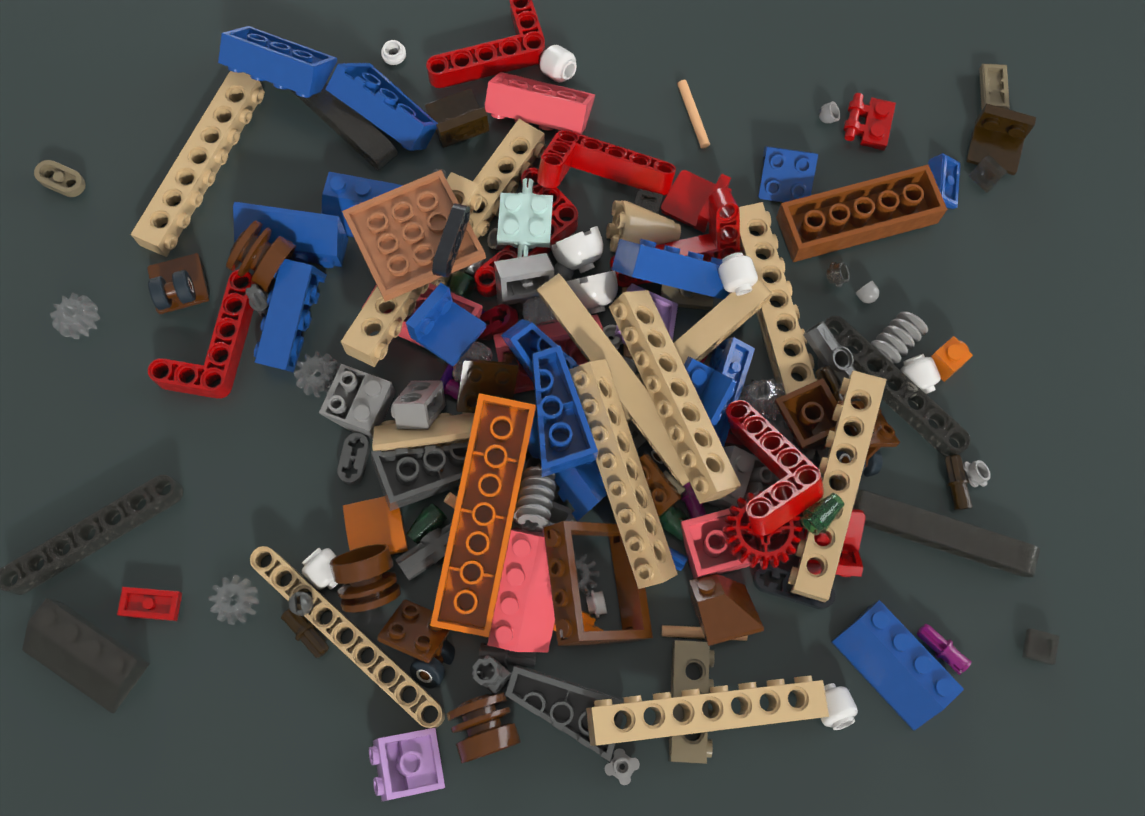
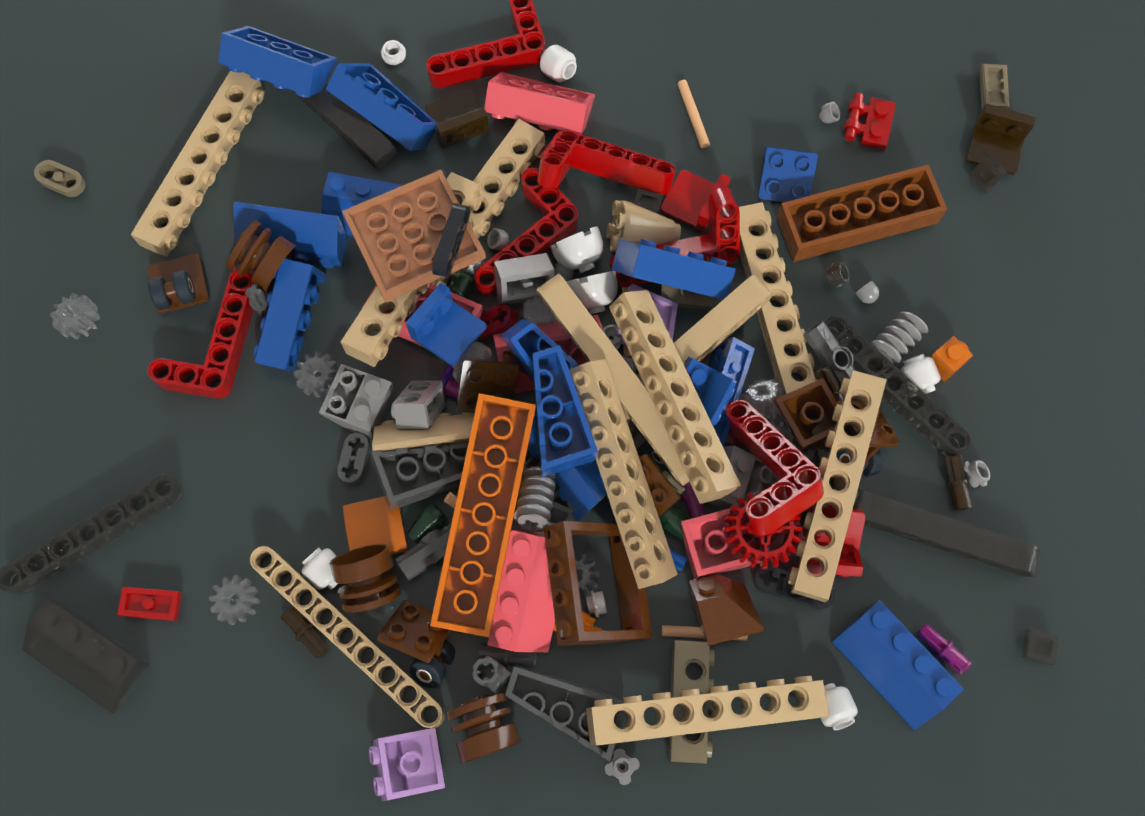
(306, 603): dark grey hinge -> none
(525, 219): light aqua plate -> none
(738, 273): white head -> none
(821, 515): clear green cone -> none
(947, 175): blue slope -> none

